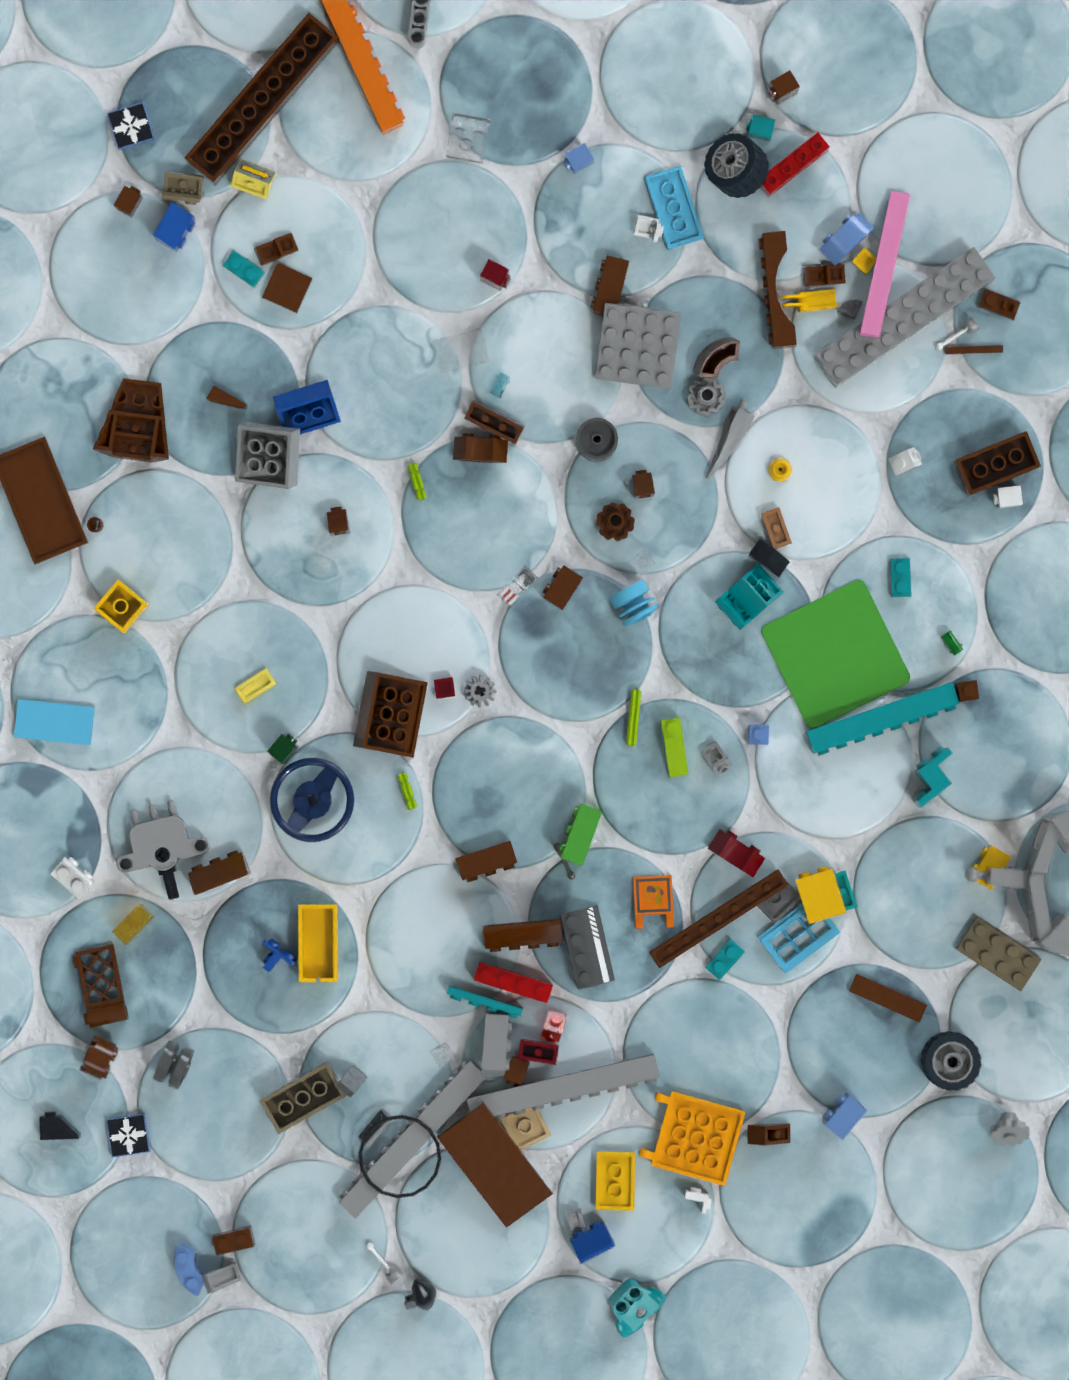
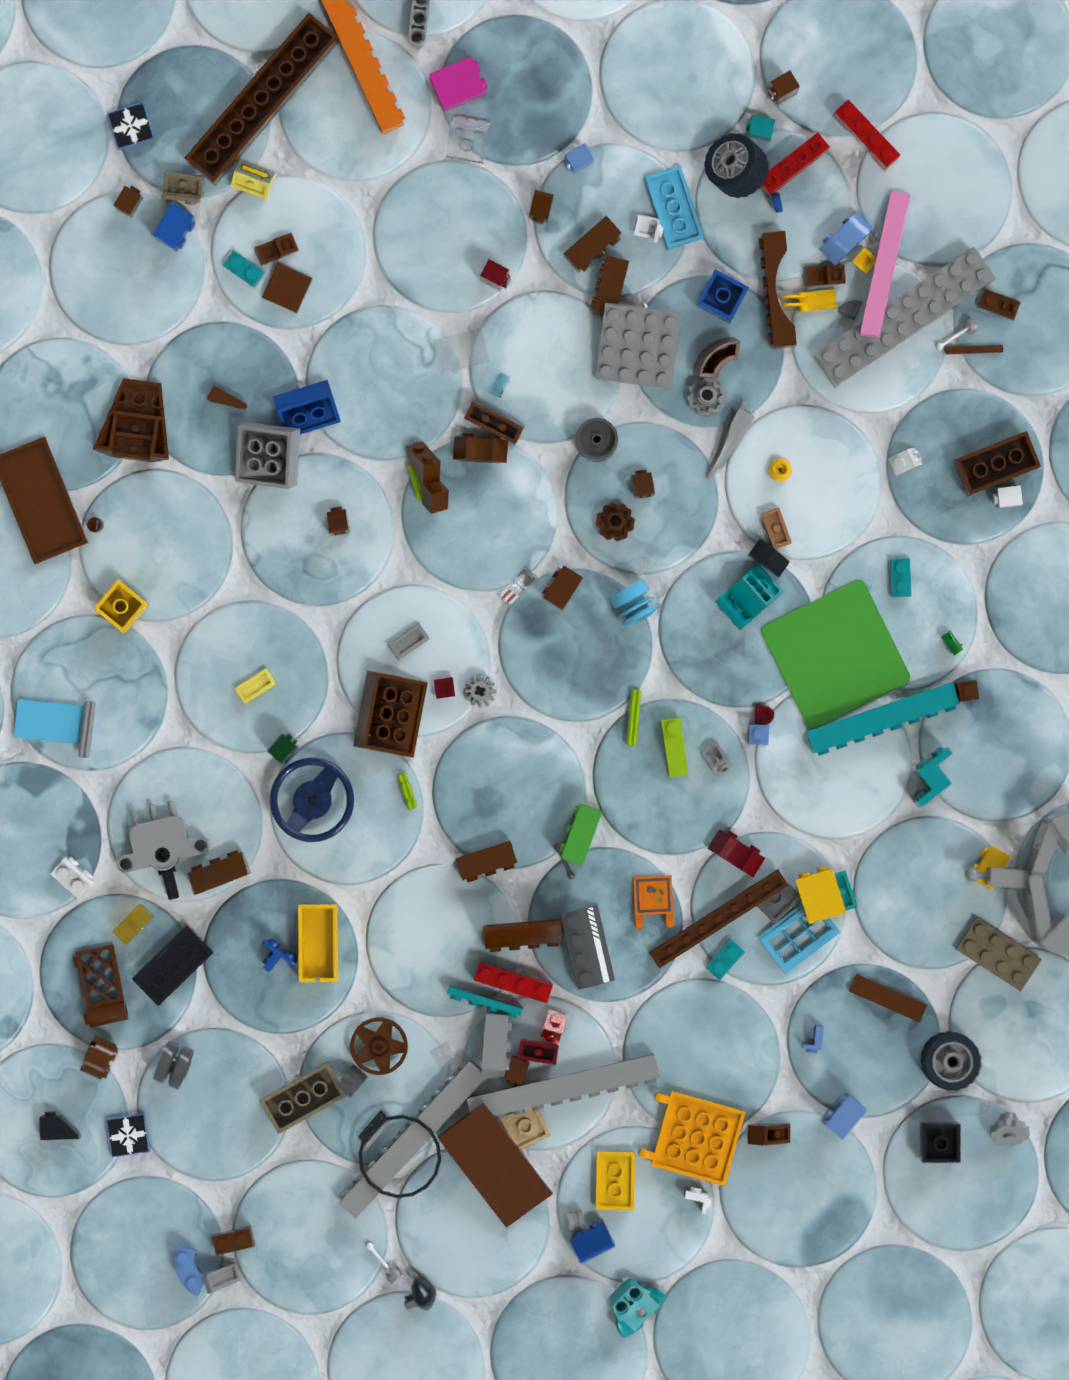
(87, 727): none -> light grey axle
(172, 965): none -> black plate
(379, 1046): none -> reddish brown wheel
(408, 641): none -> light grey tile
(427, 470): none -> reddish brown arch
(458, 83): none -> dark pink brick
(541, 207): none -> reddish brown slope
(593, 245): none -> reddish brown brick
(722, 296): none -> blue brick
(763, 715): none -> dark red tile
(777, 203): none -> blue tile
(817, 1037): none -> medium blue bracket
(856, 123): none -> red arch
(940, 1142): none -> black brick

